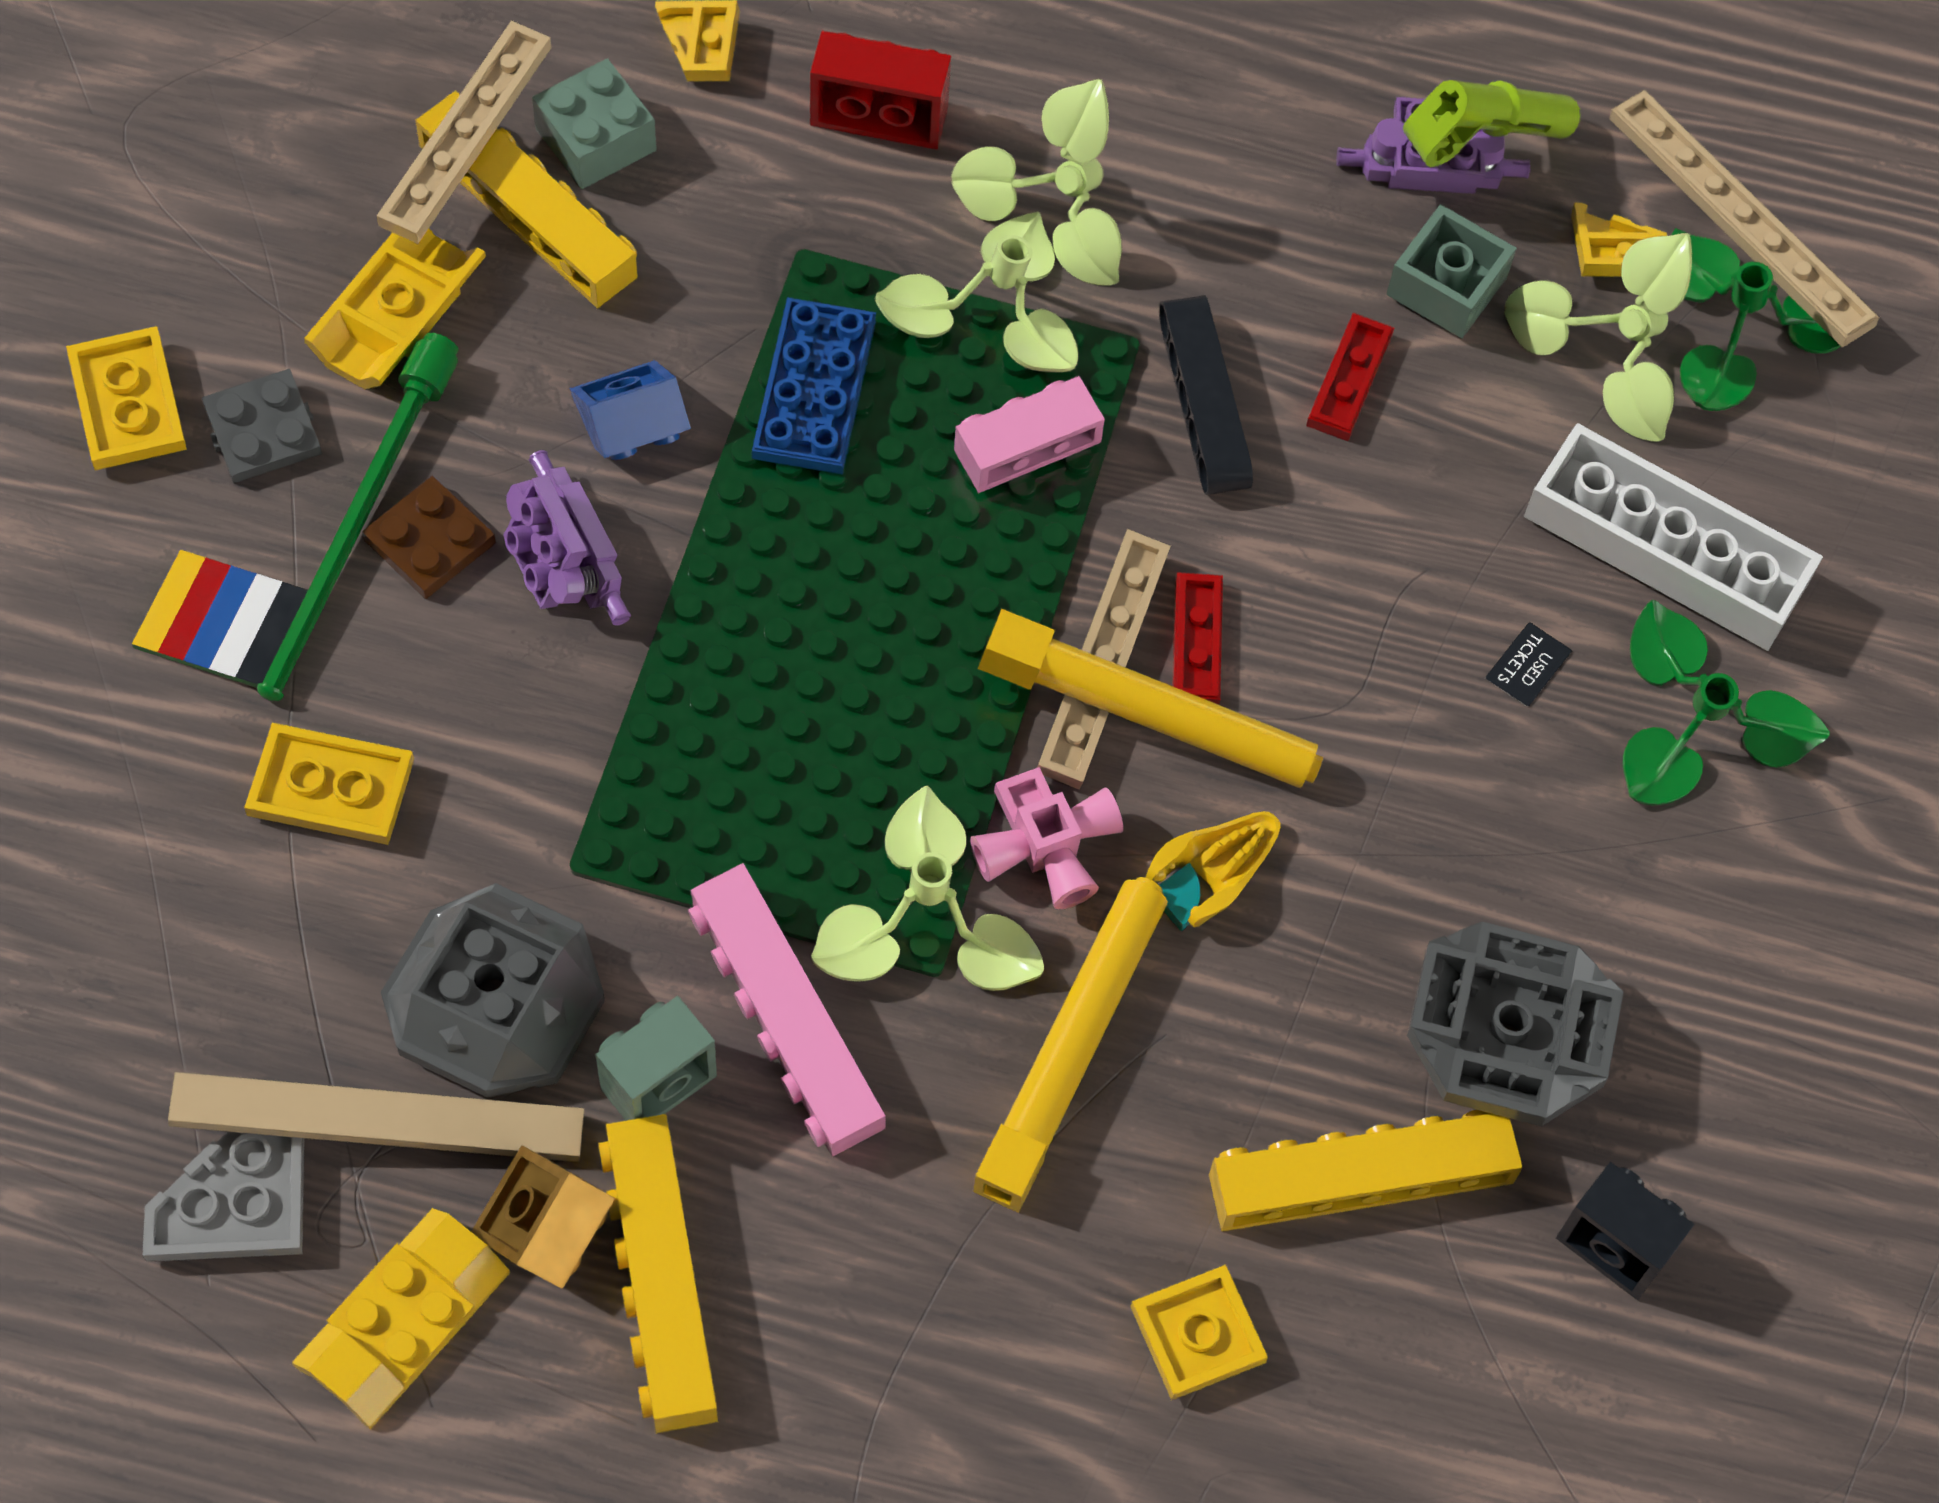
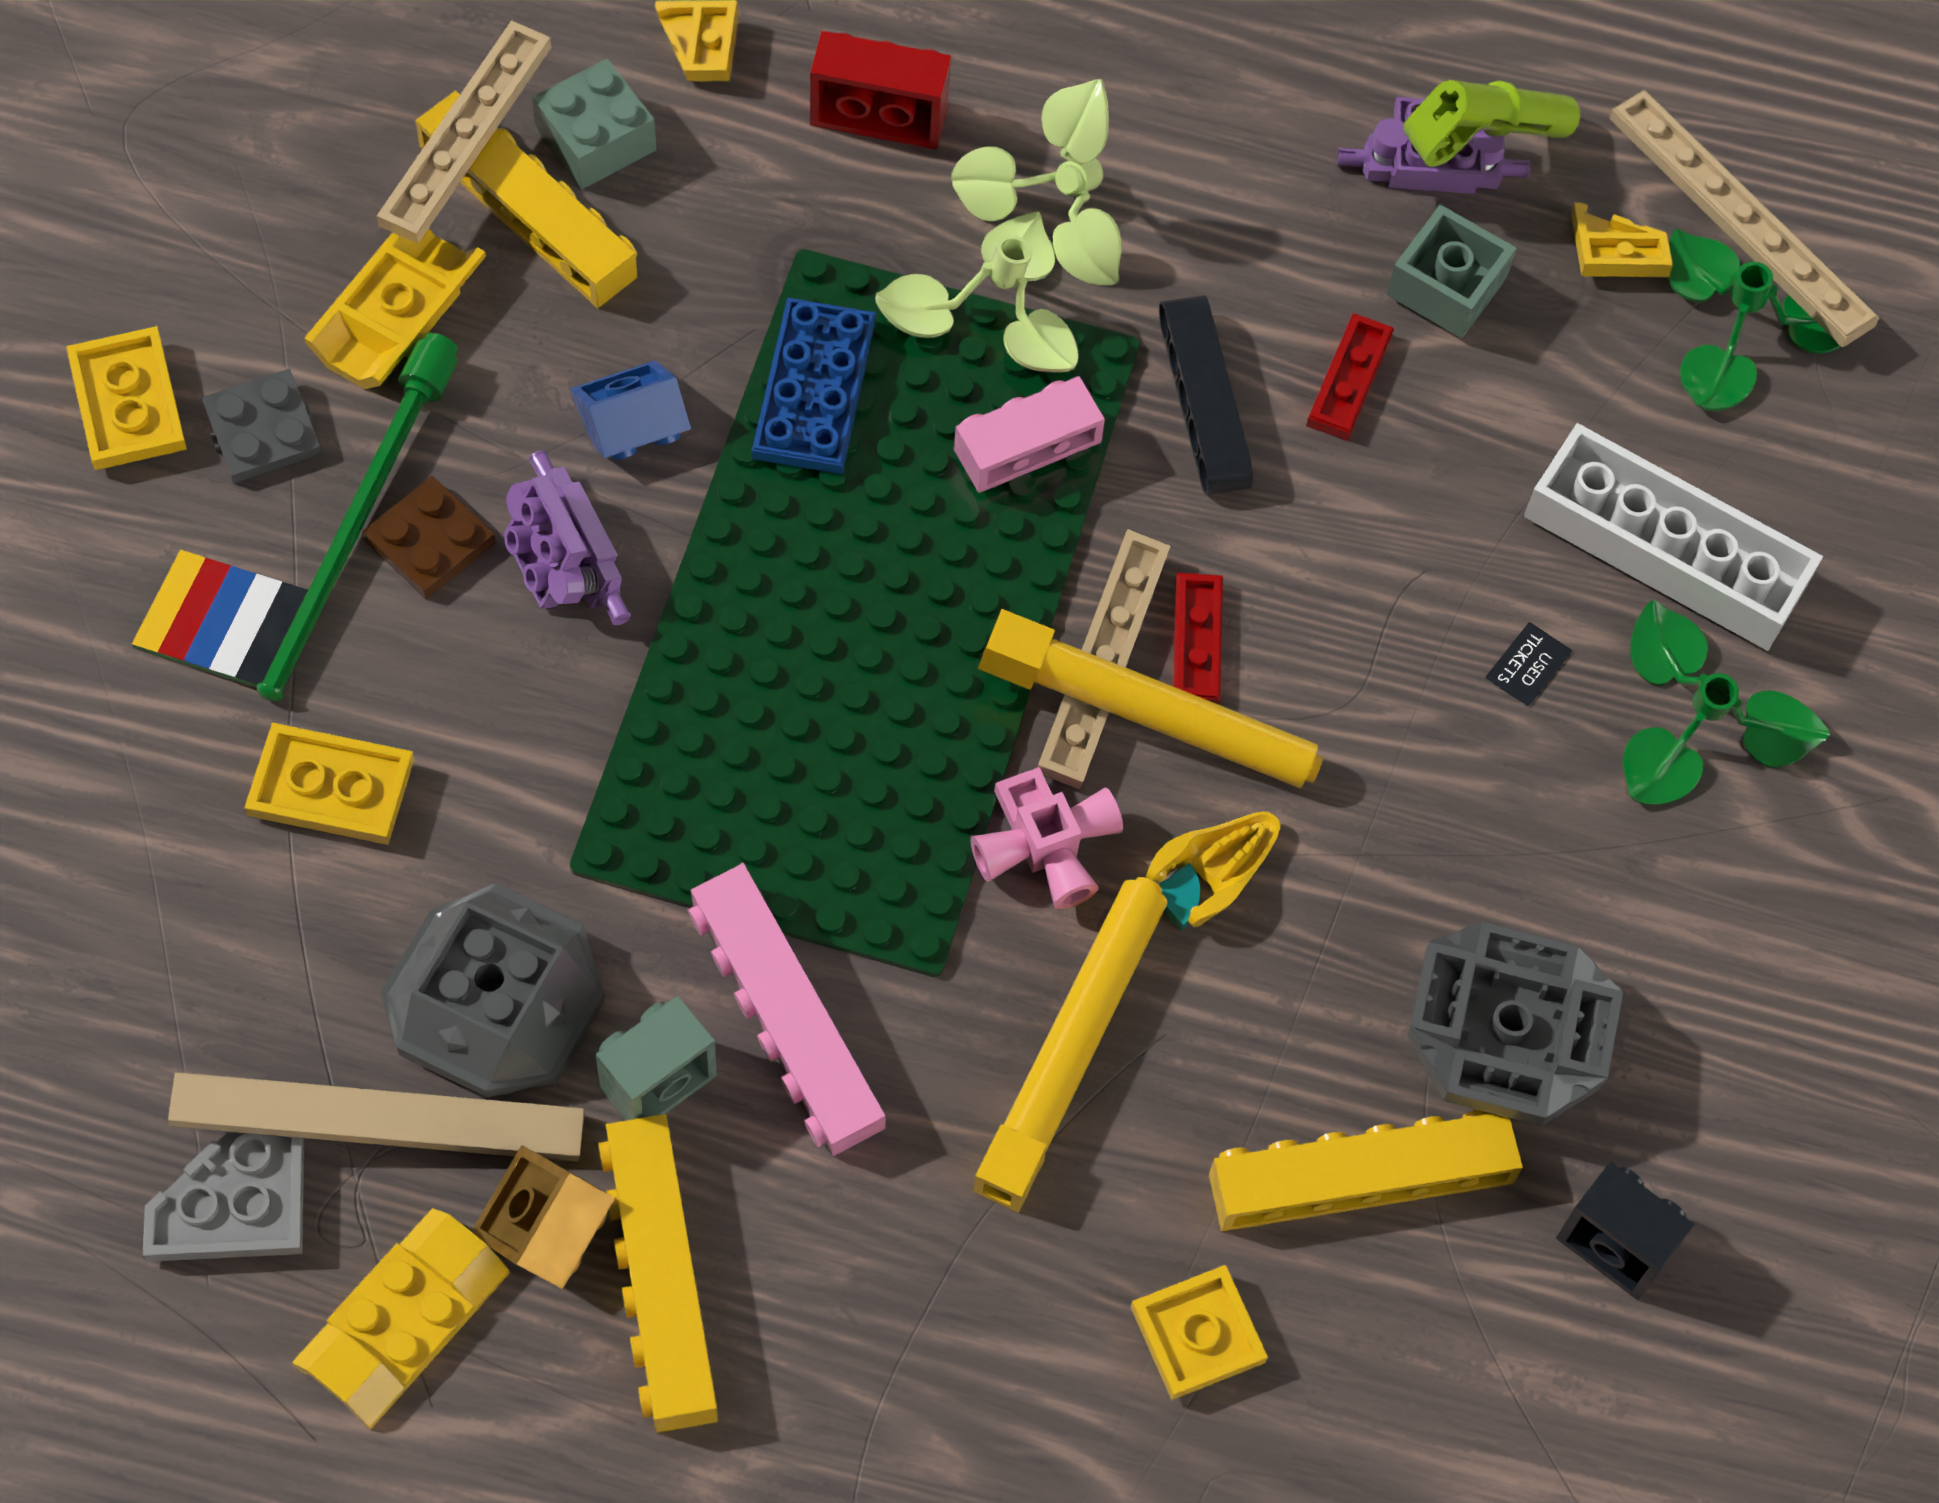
(929, 842): yellowish green plant -> none
(1660, 275): yellowish green plant -> none

